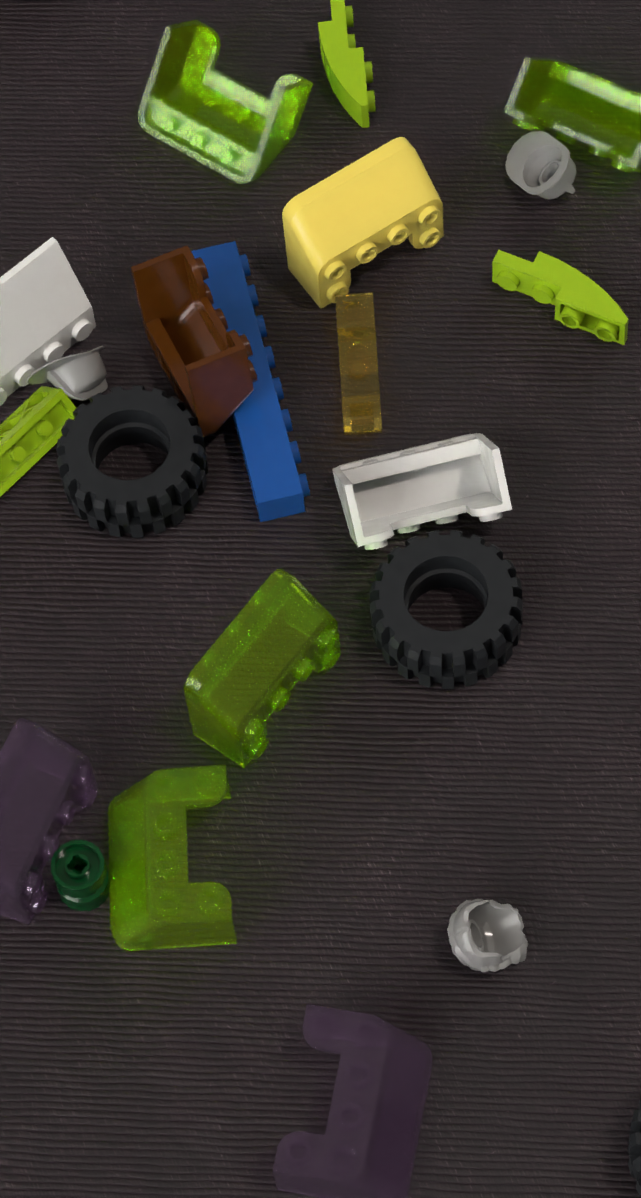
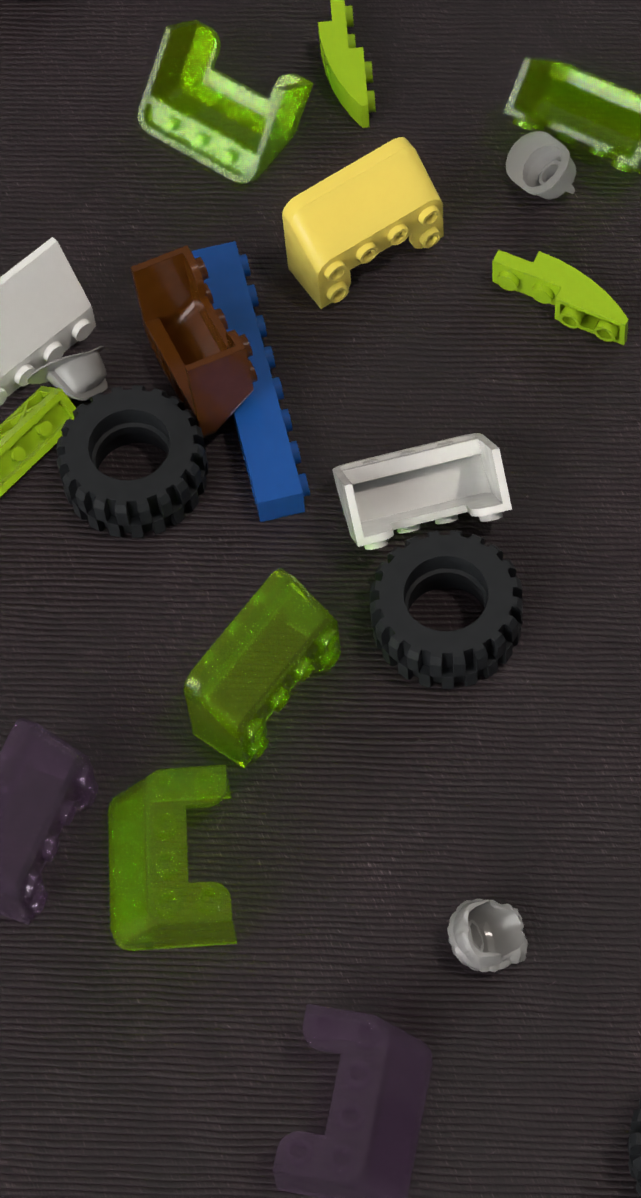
(80, 875): dark green wheel -> none
(358, 364): clear yellow slope -> none

